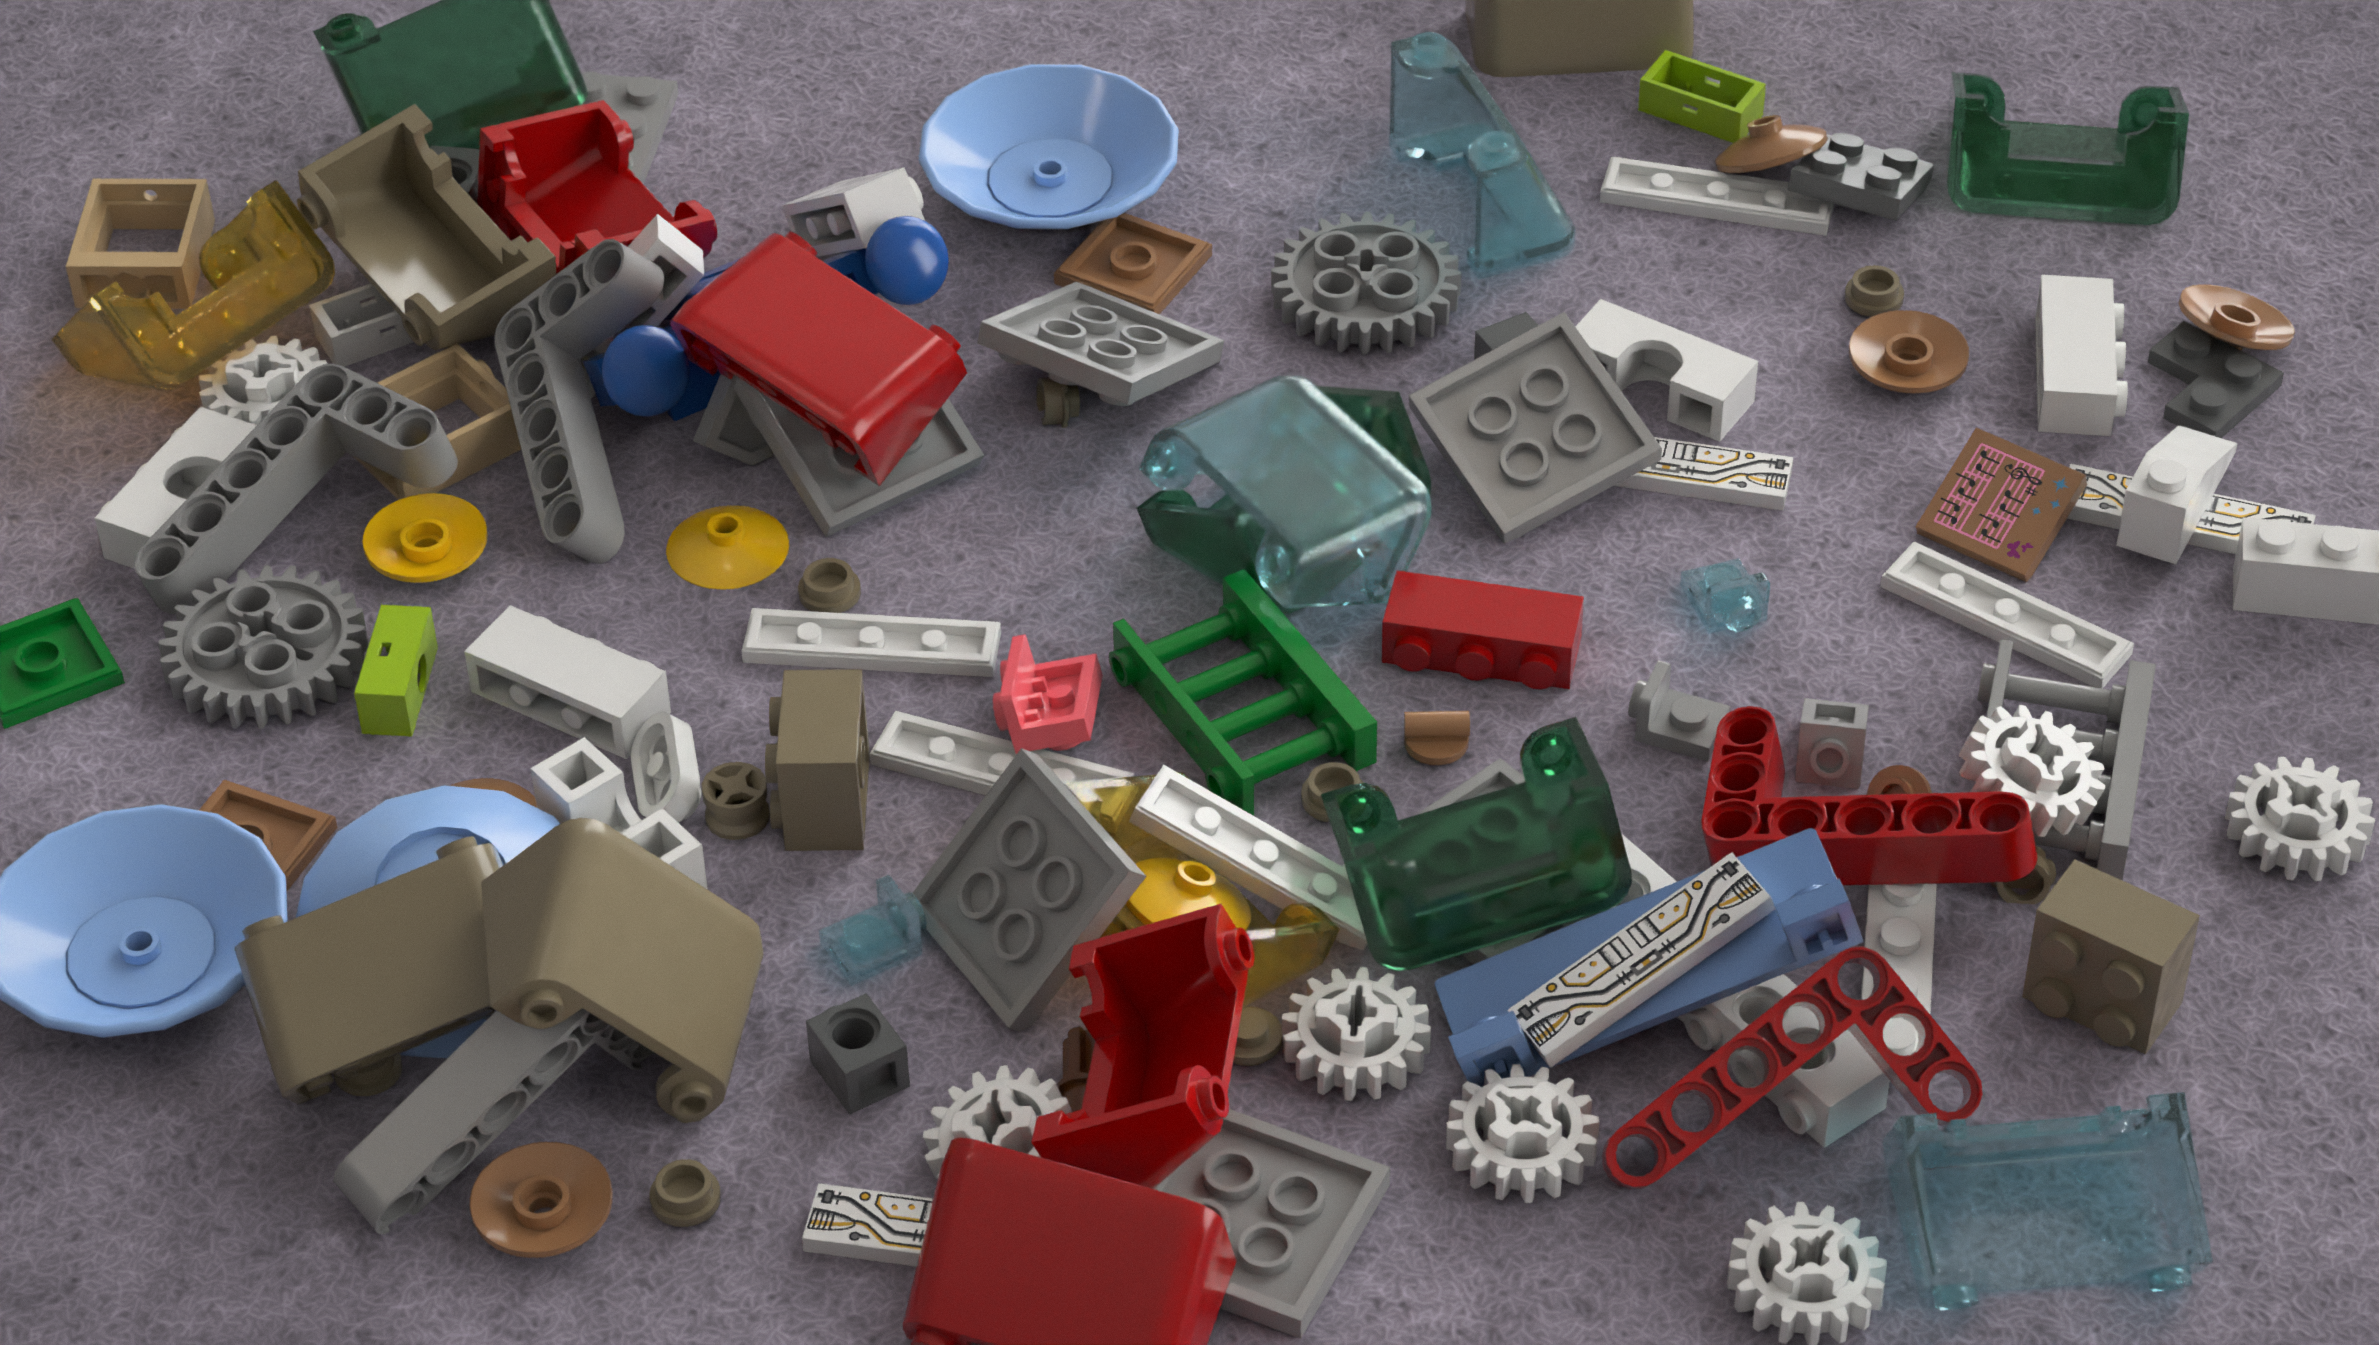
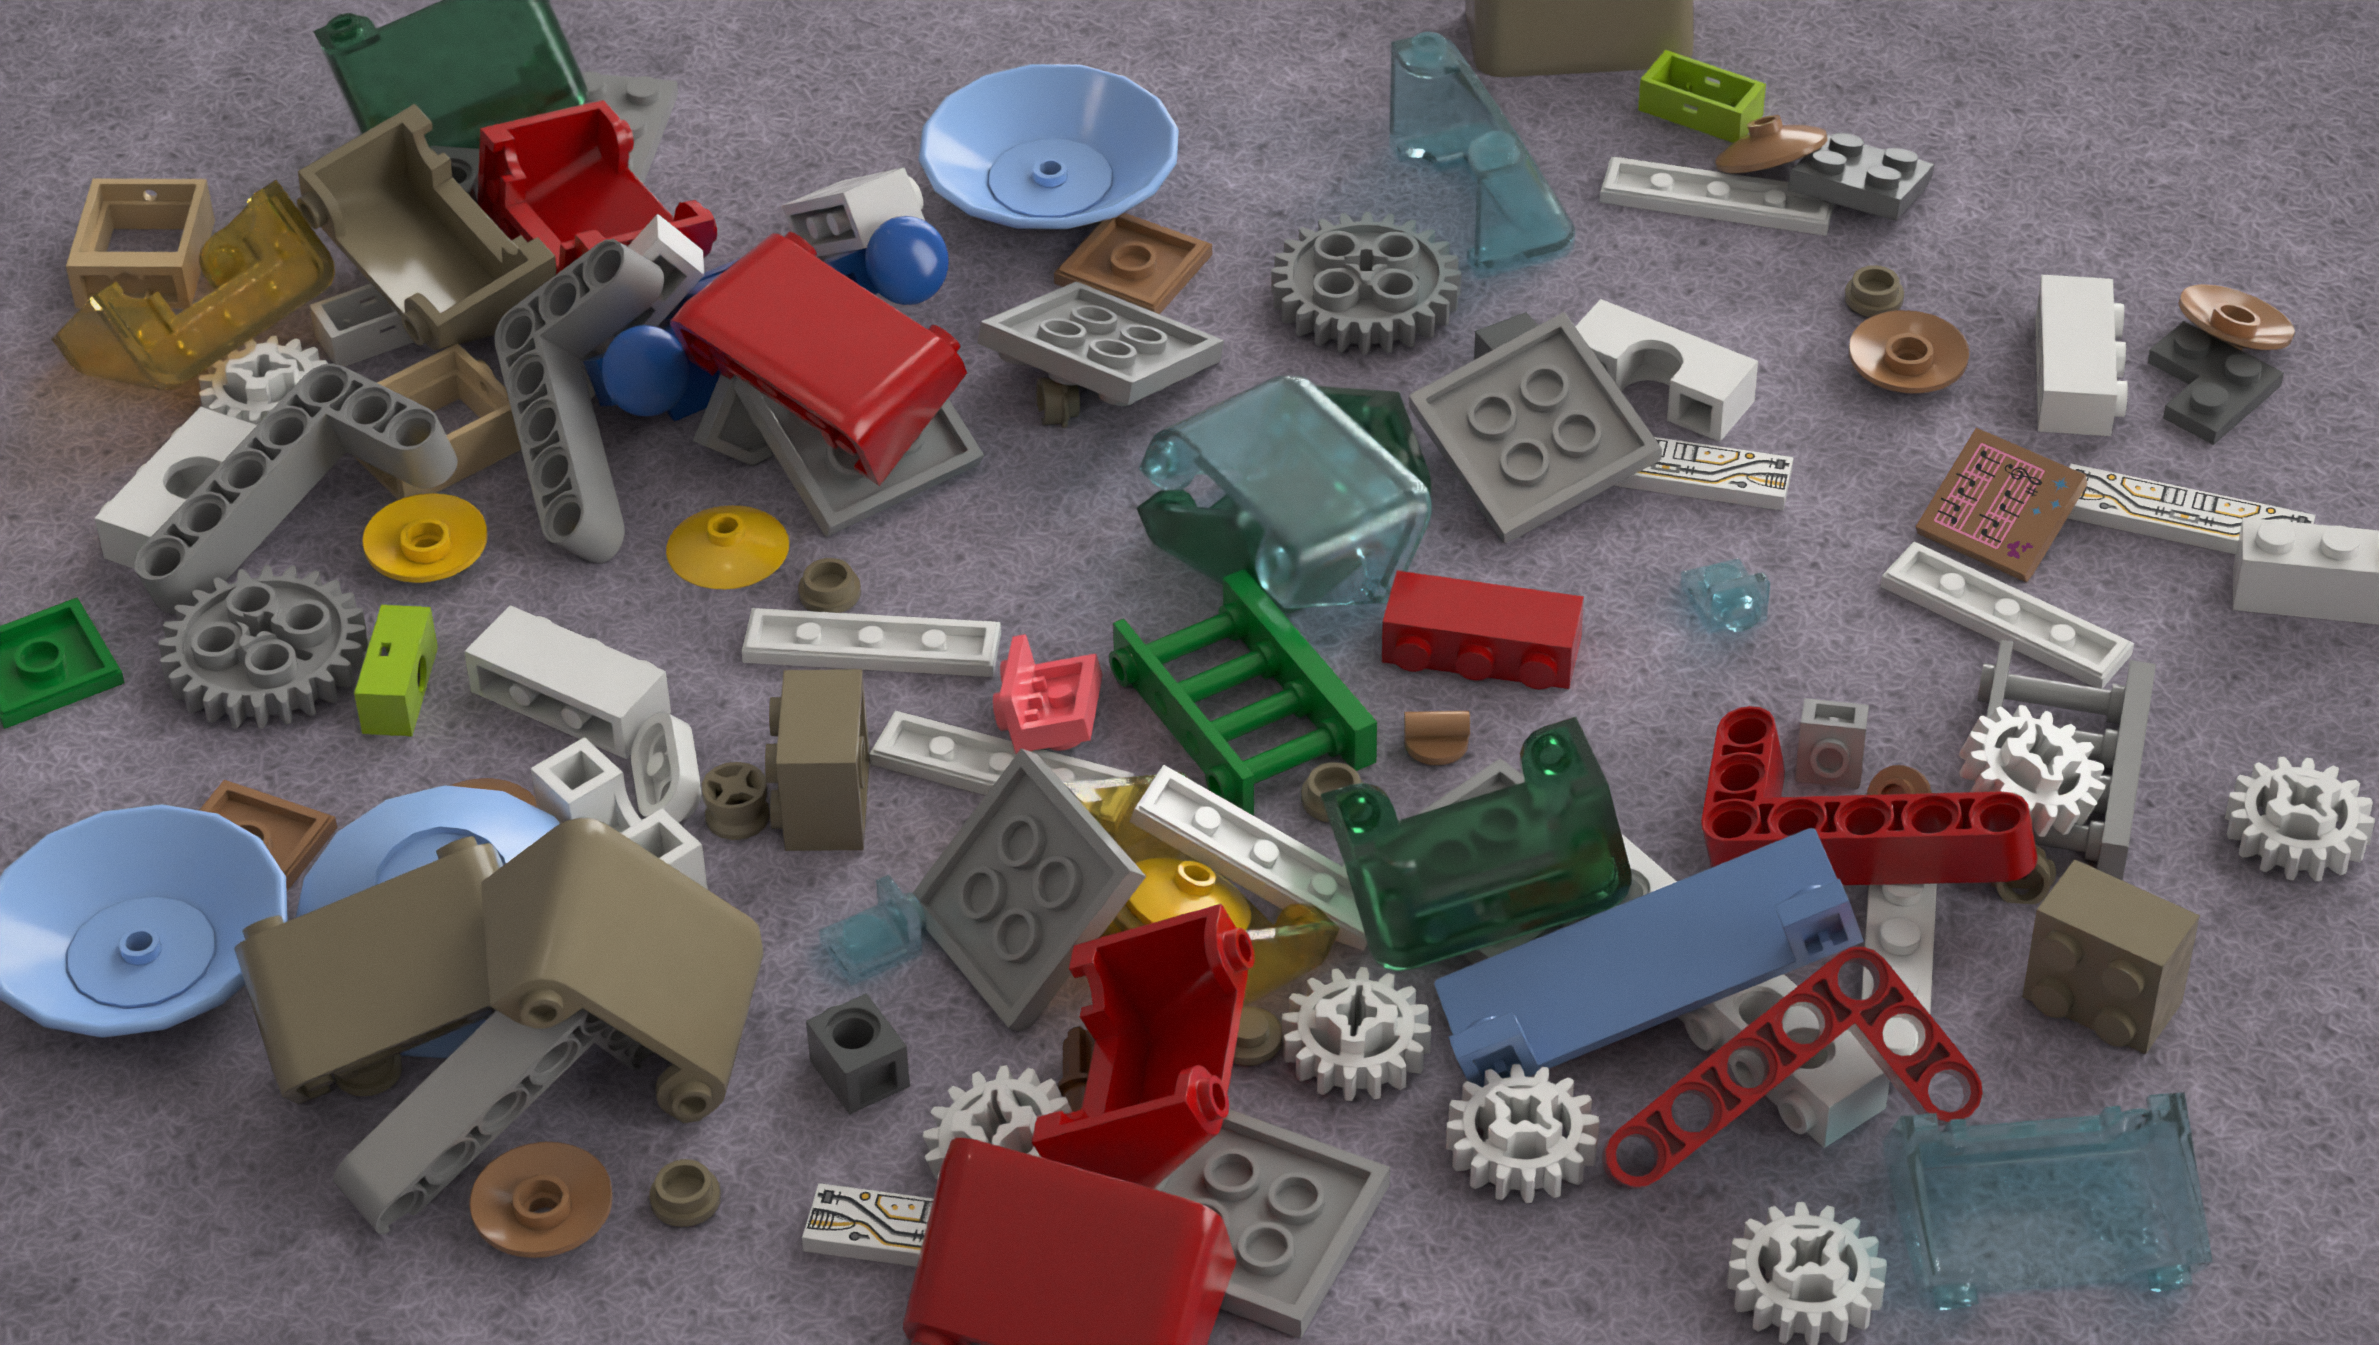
(1642, 959): white tile -> none
(1673, 717): light grey bracket -> none
(2066, 169): clear green windscreen -> none
(2172, 492): white slope -> none

